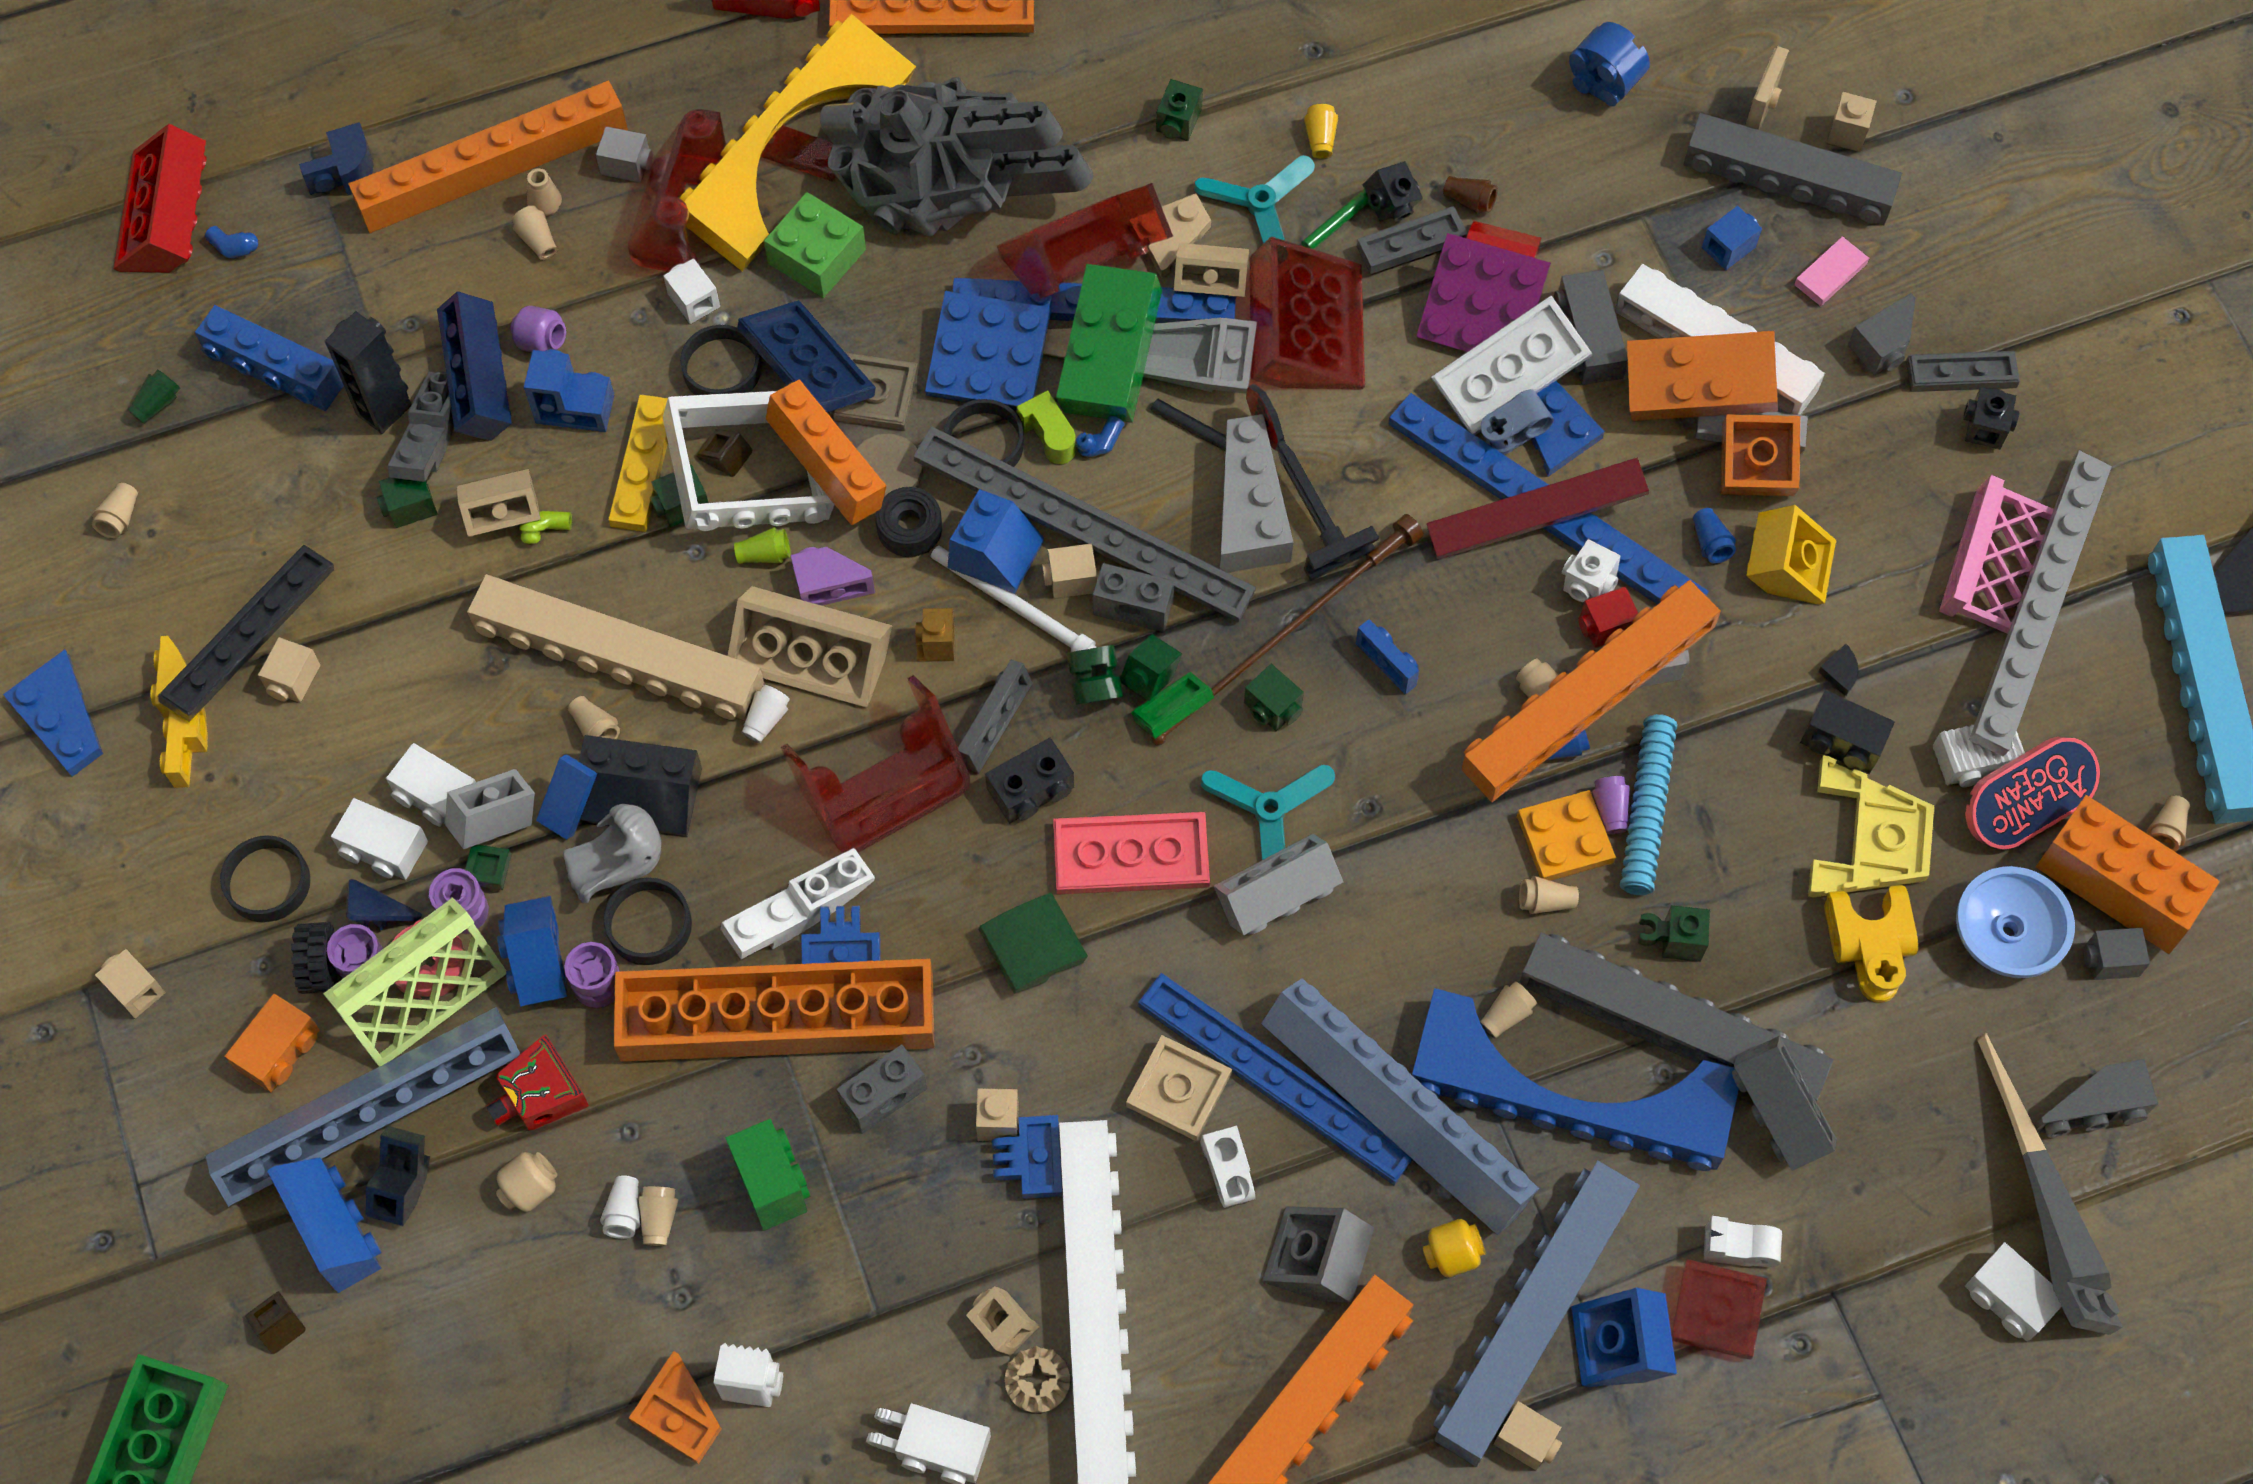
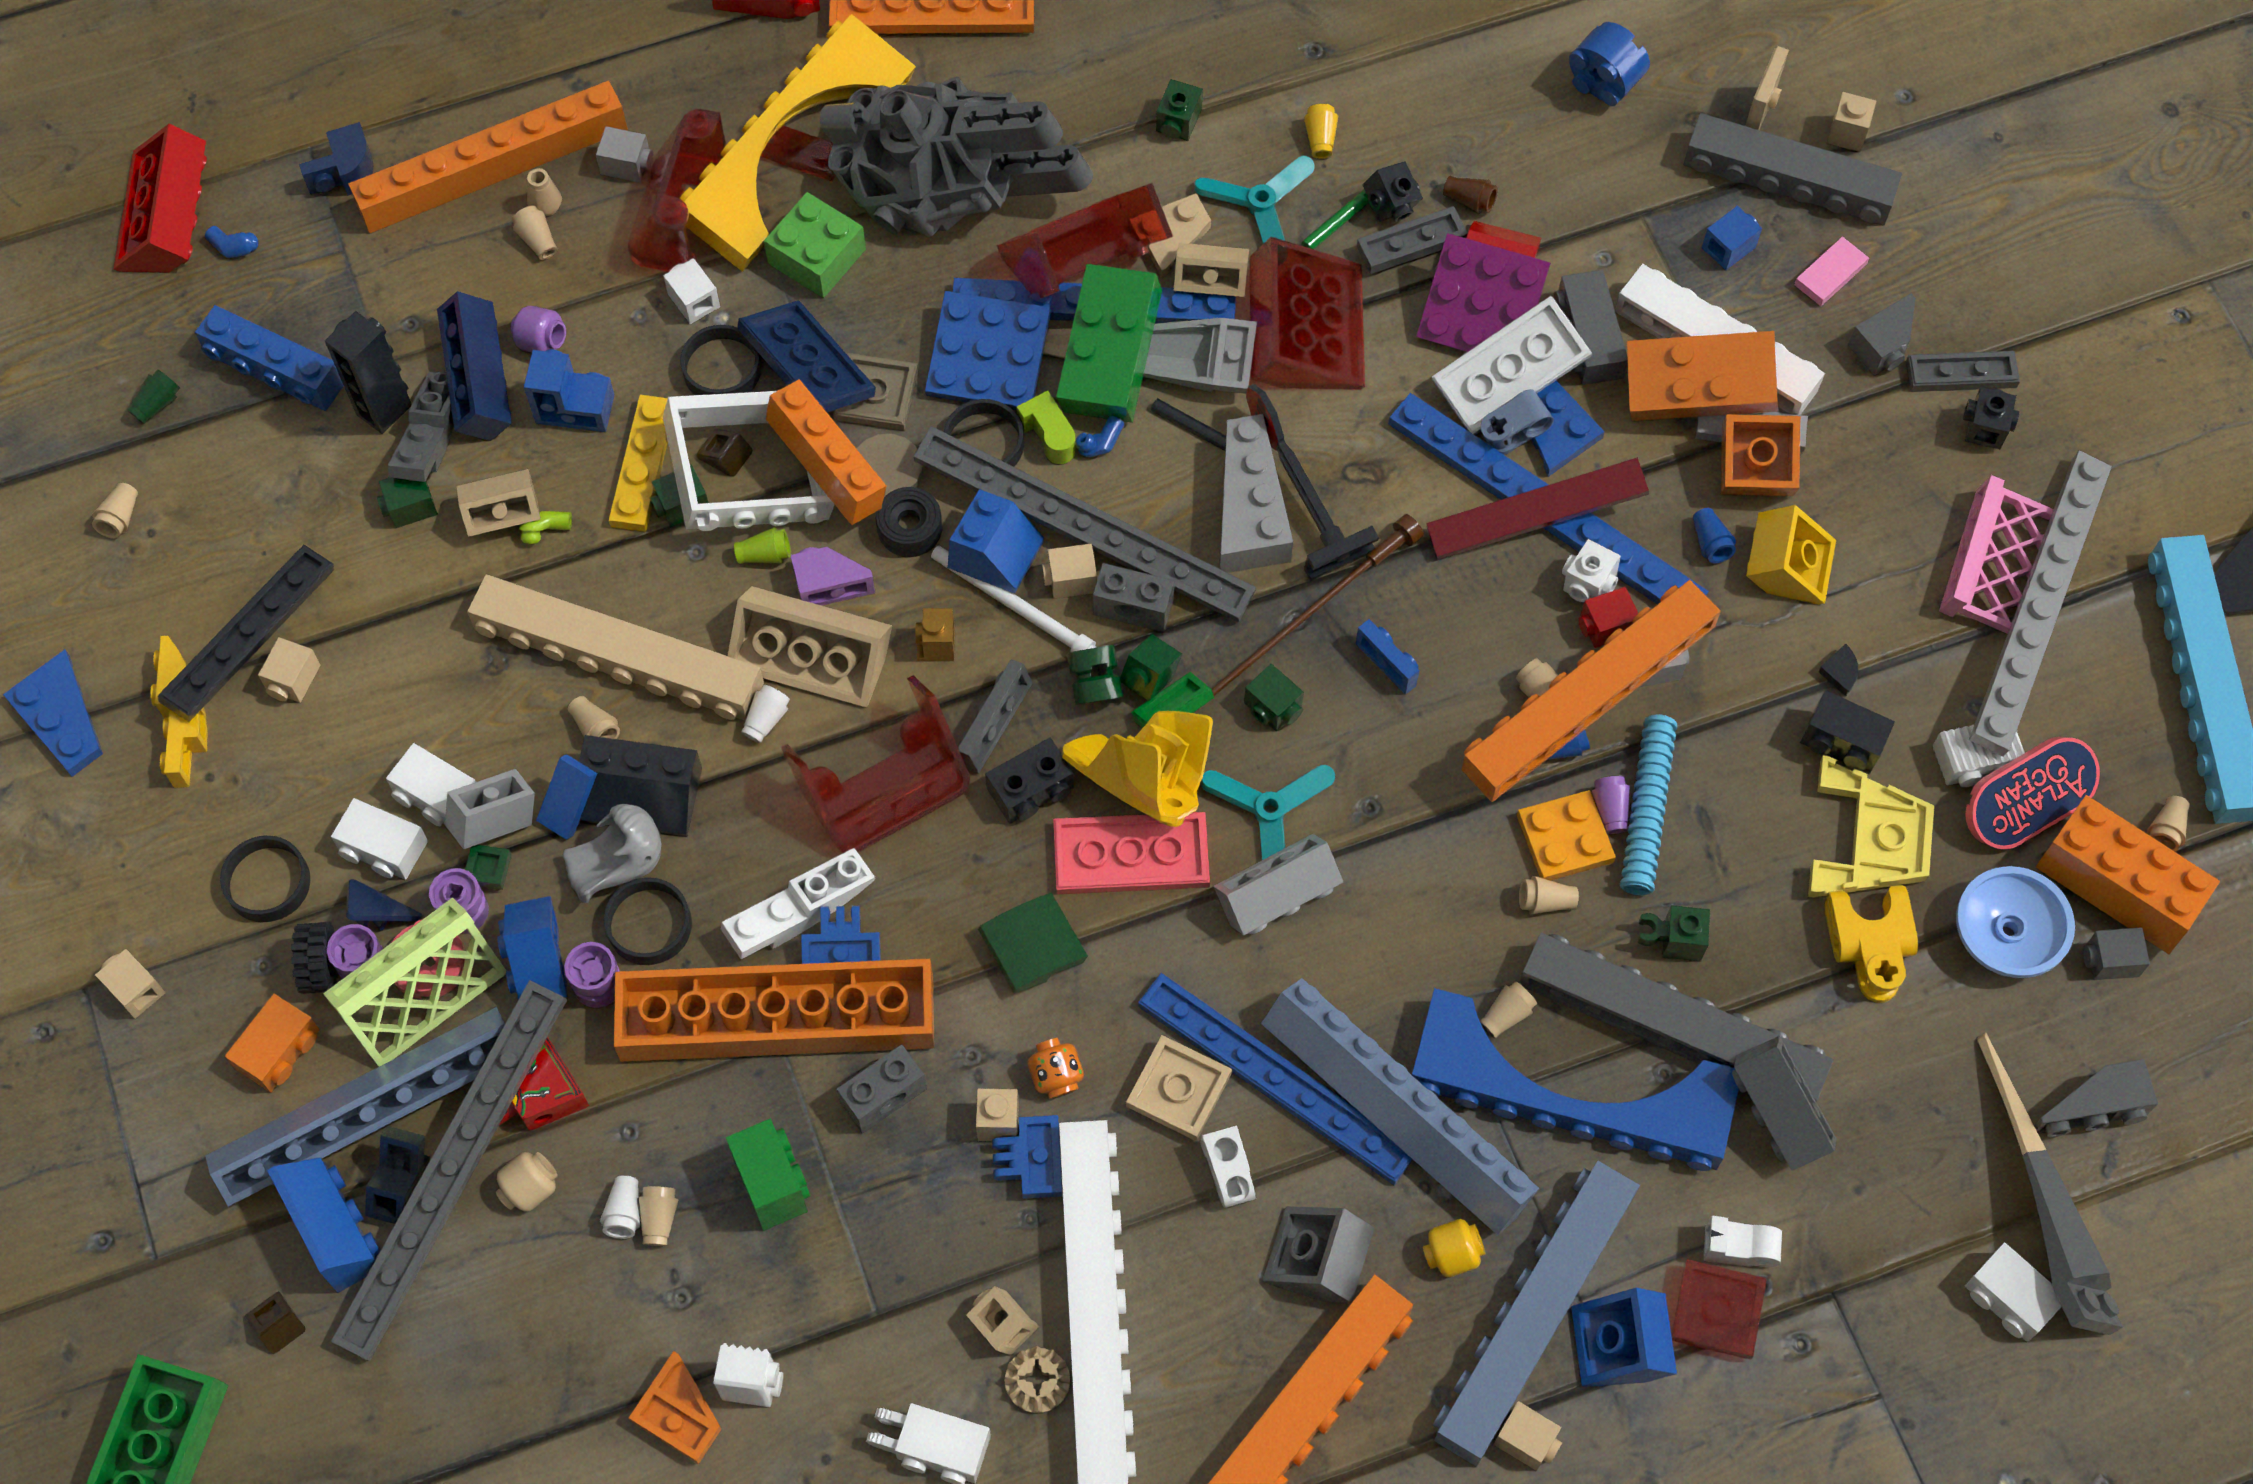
(449, 1171): none -> dark grey plate
(1055, 1068): none -> orange head
(1154, 769): none -> yellow piece

